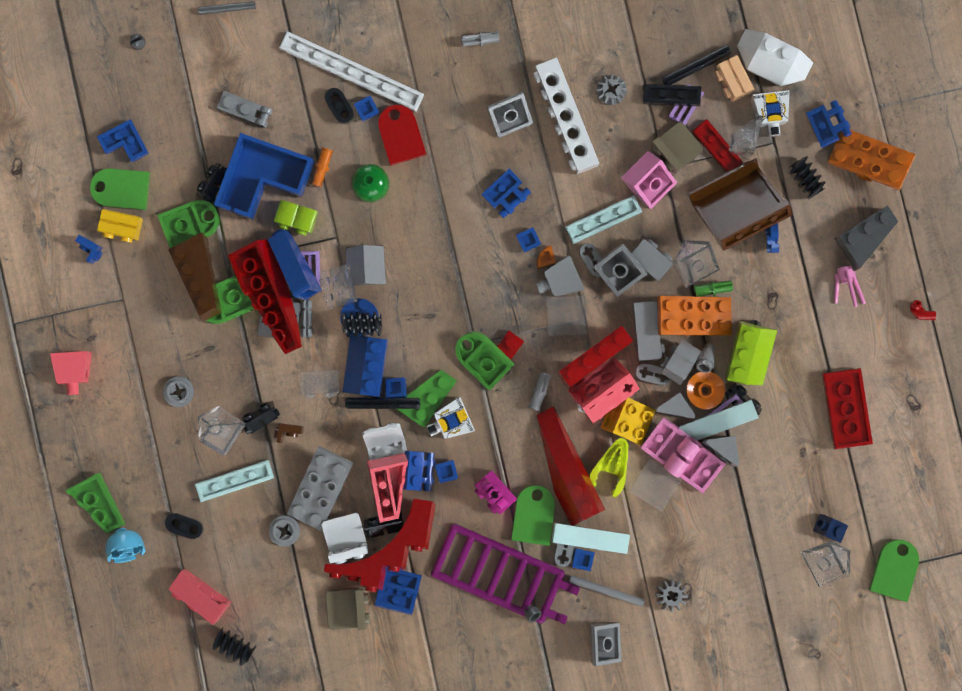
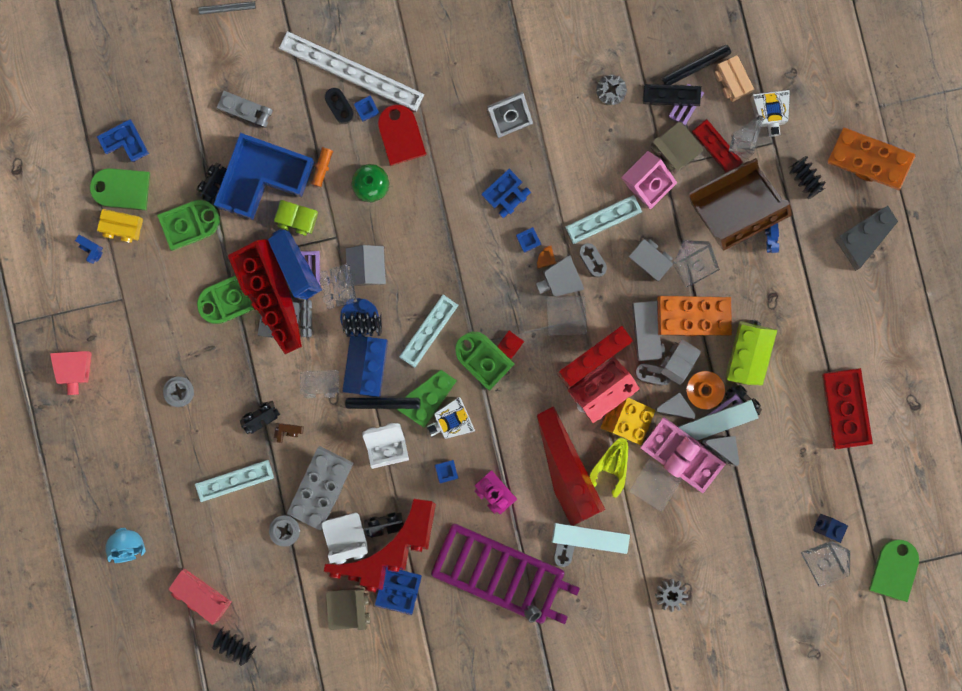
(98, 502): bright green wing -> none
(138, 45): dark grey hinge -> none
(184, 526): black plate -> none
(196, 271): reddish brown wedge -> none
(219, 429): clear slope -> none
(387, 482): coral wedge -> none
(396, 388): blue plate -> none
(414, 471): blue plate -> none
(428, 331): none -> light aqua tile
(480, 39): light grey axle -> none
(533, 518): bright green tile -> none
(540, 391): light grey axle -> none
(553, 70): white brick -> none
(583, 559): blue plate -> none
(605, 643): light grey slope -> none
(607, 591): light grey bar -> none
(620, 269): light grey slope -> none
(705, 361): light grey cone -> none
(713, 288): bright green axle -> none
(773, 58): white wedge -> none
(822, 124): blue plate -> none
(848, 276): bright pink plant -> none
(919, 312): red arm -> none

